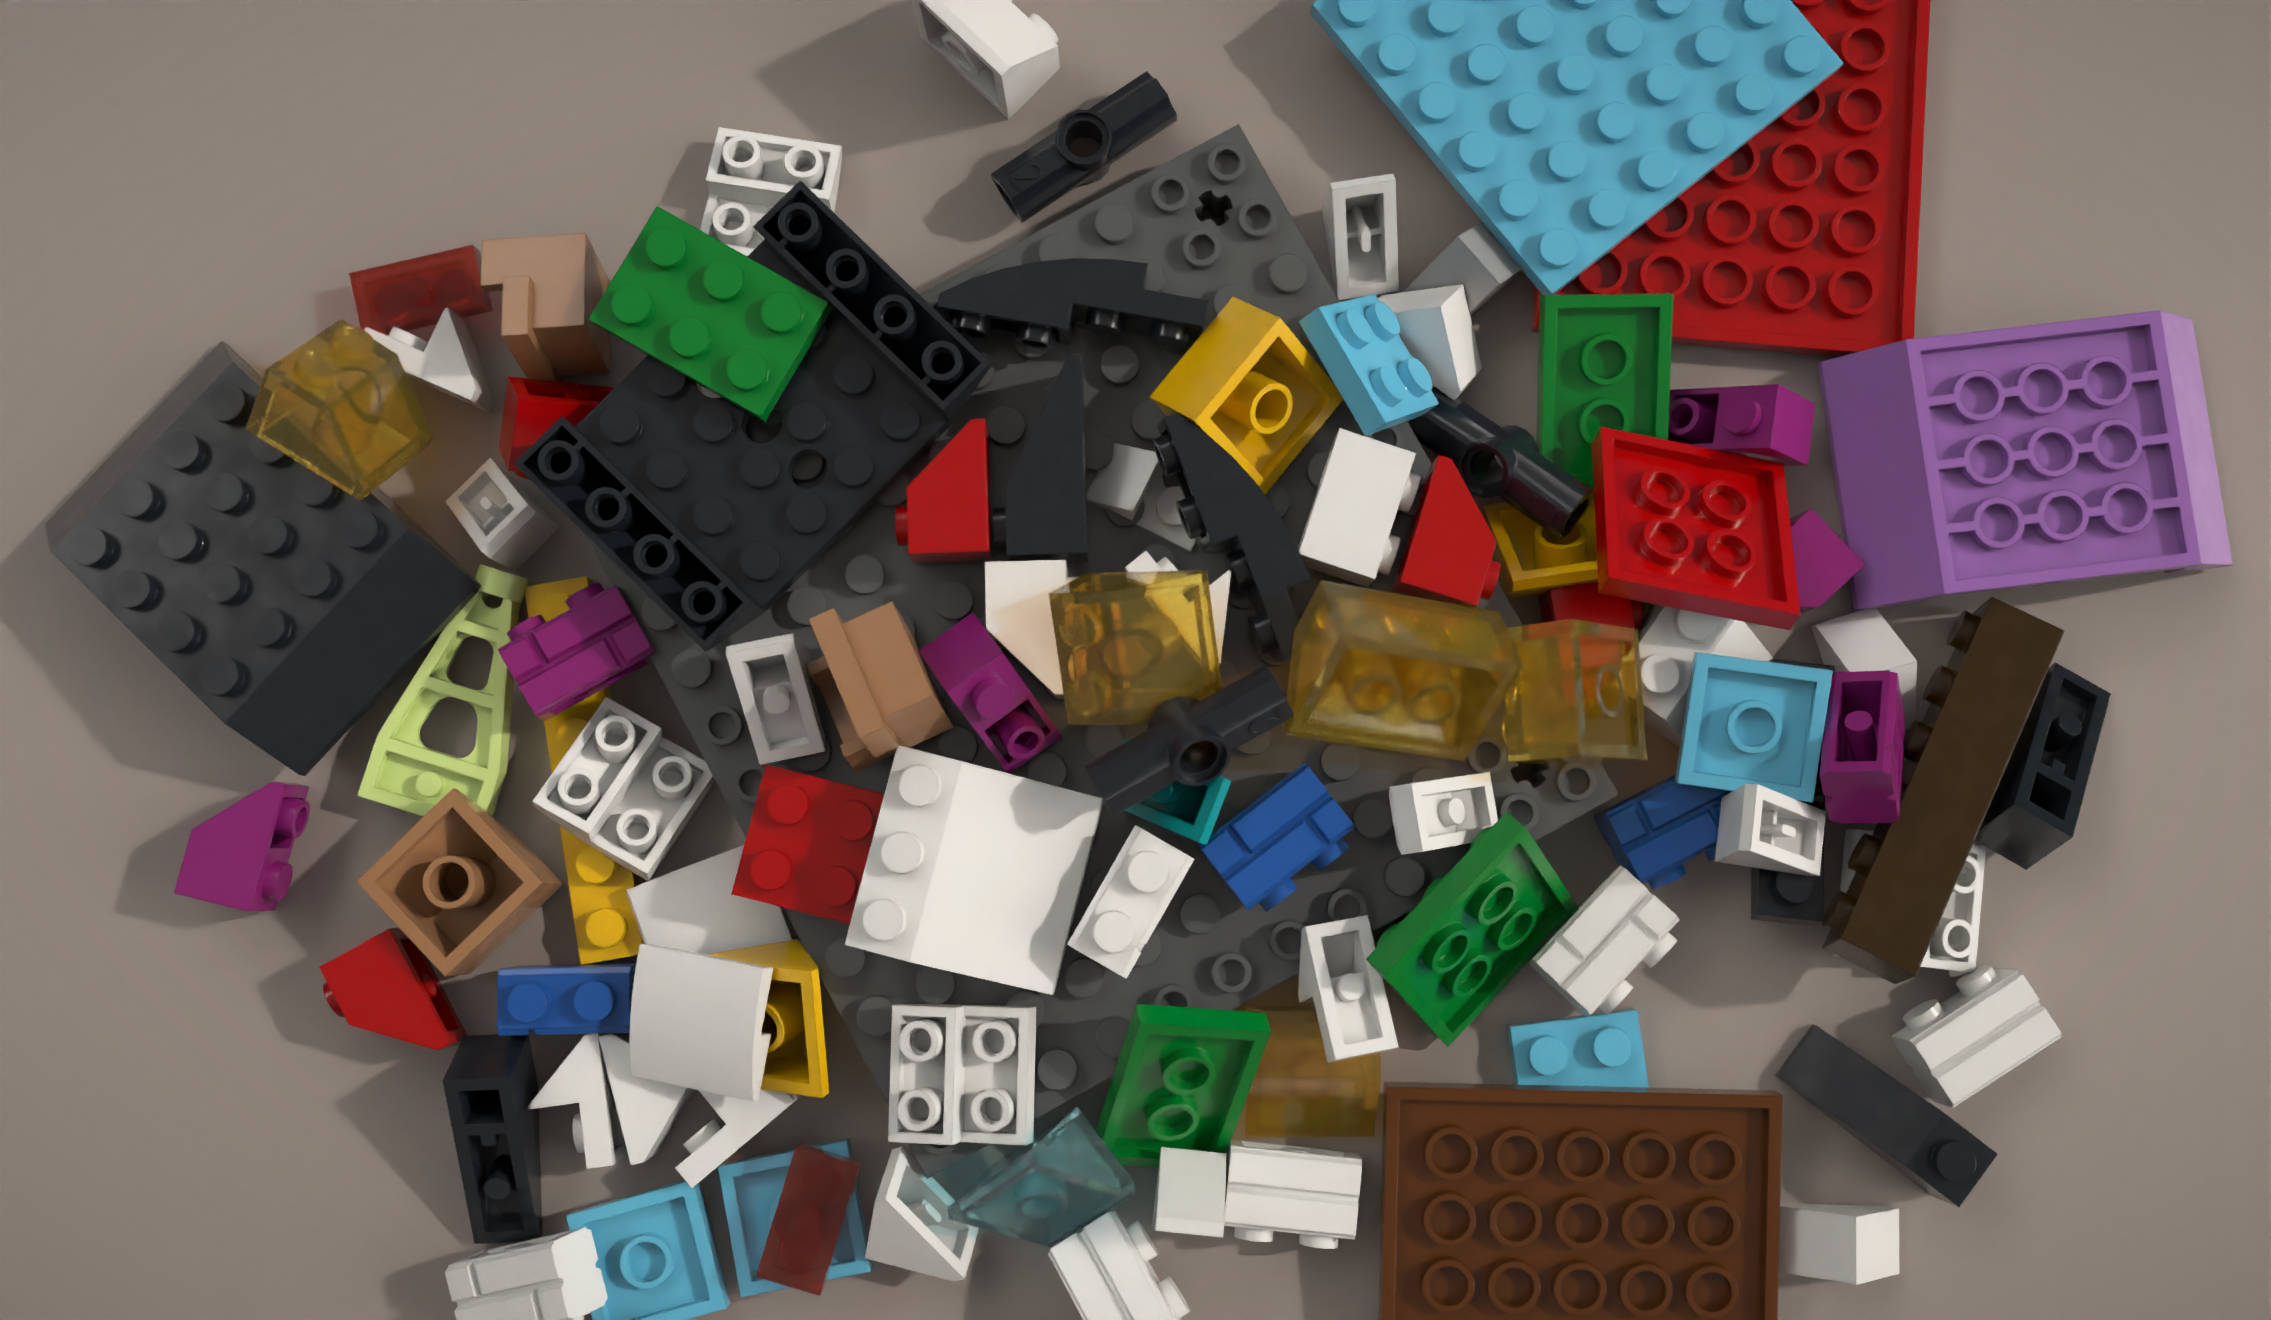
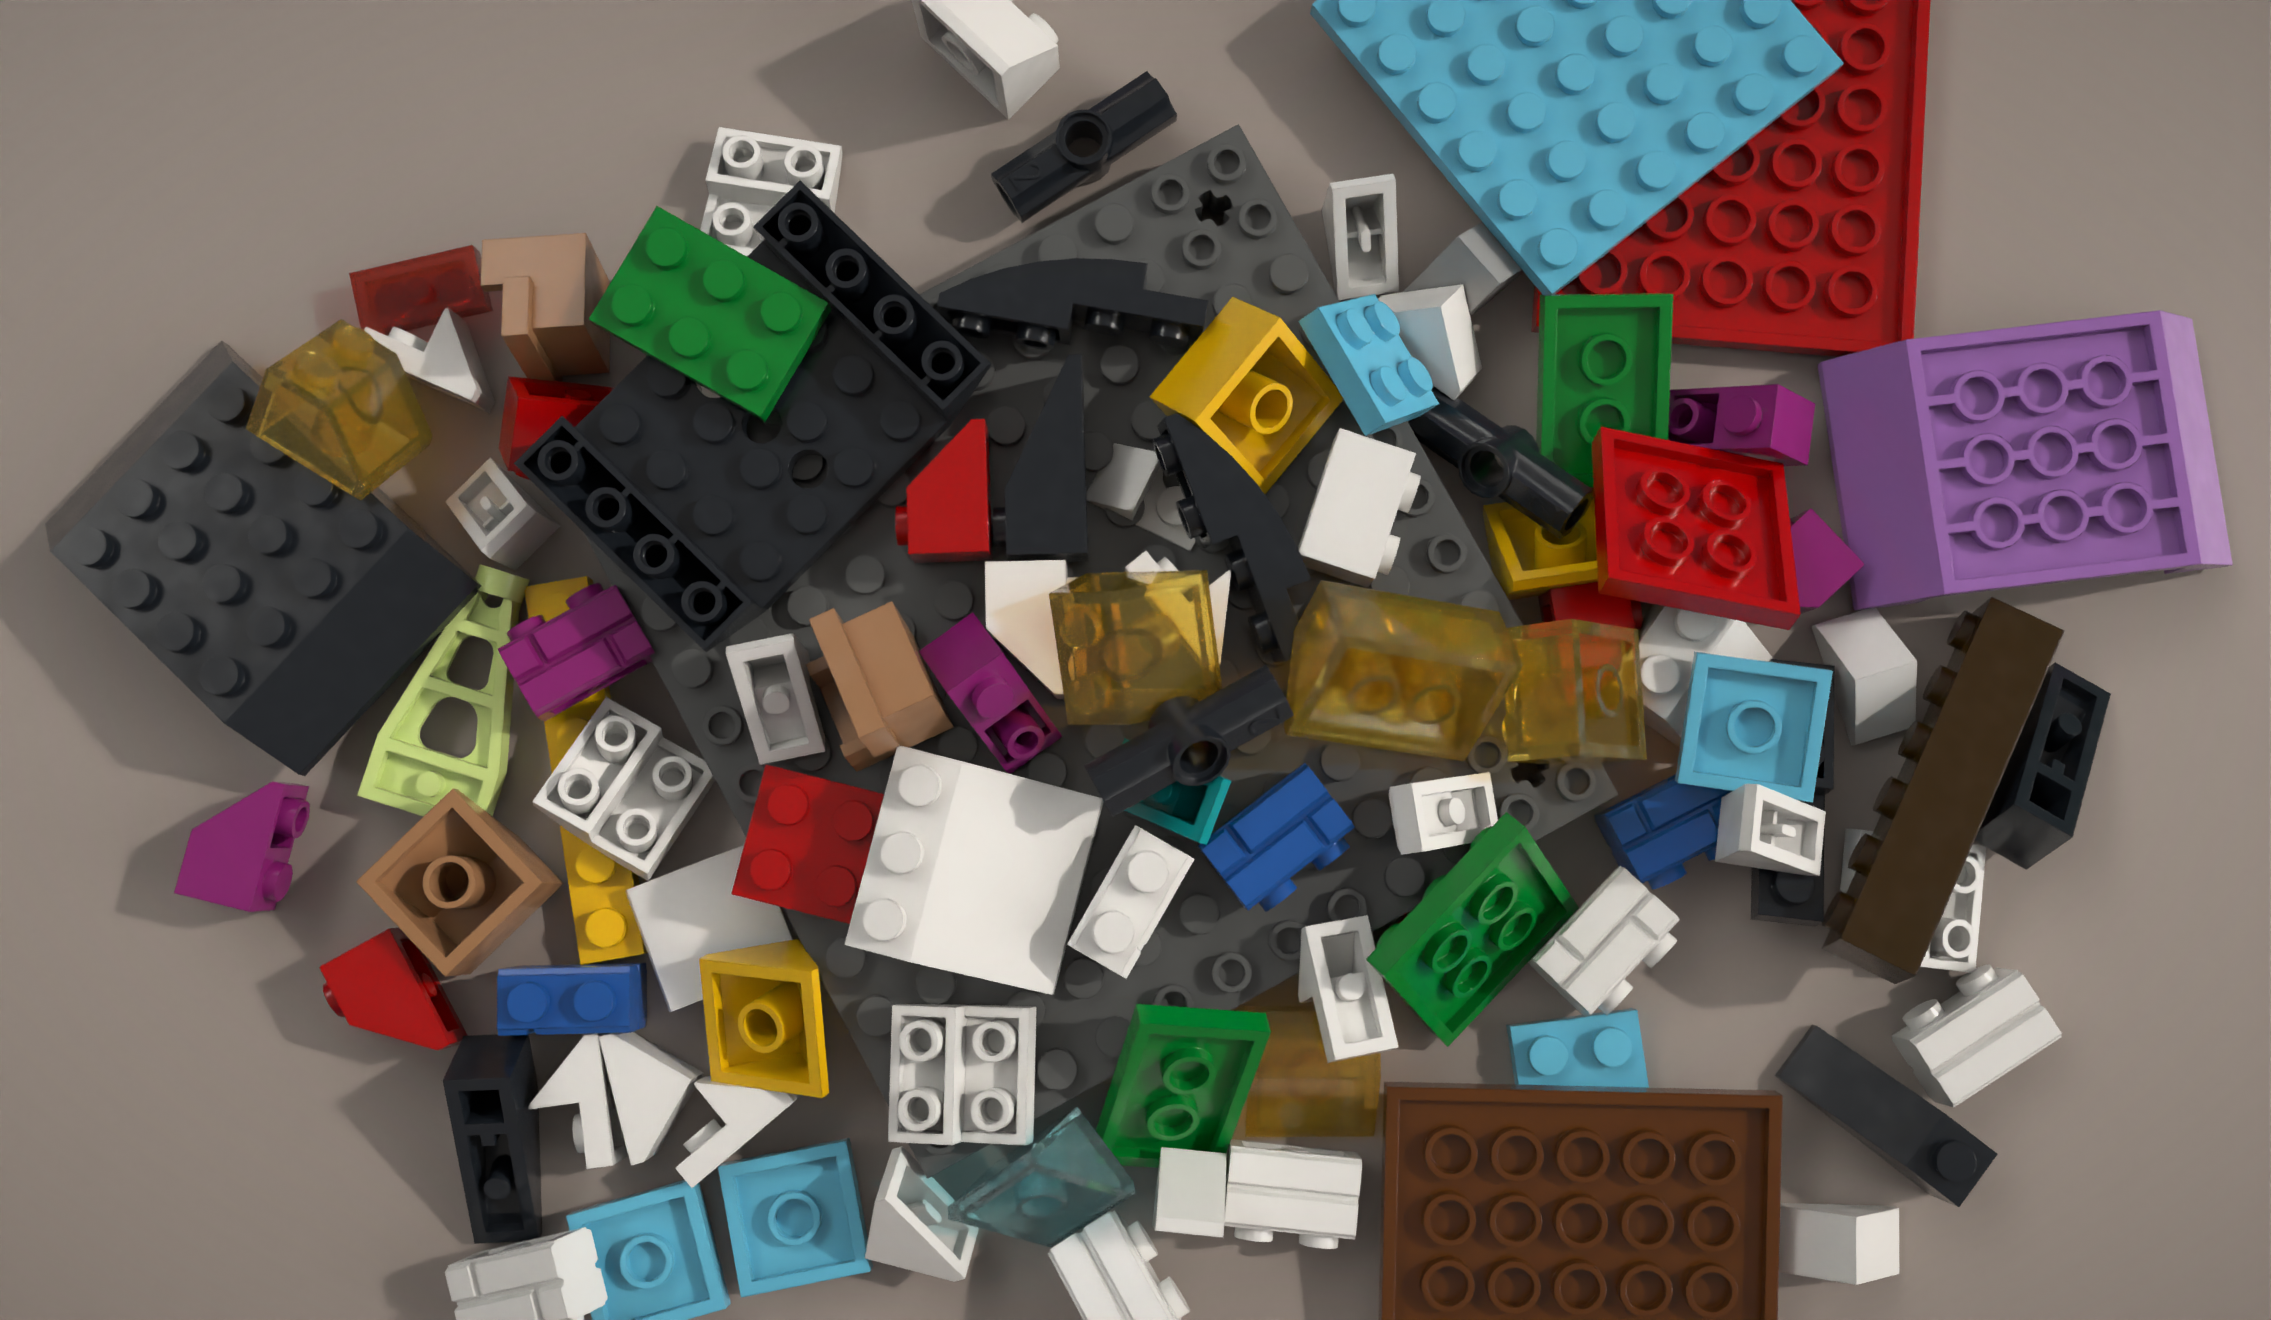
(699, 1021): white slope -> none
(809, 1219): clear red plate -> none
(1448, 543): red slope -> none
(1863, 747): magenta brick -> none

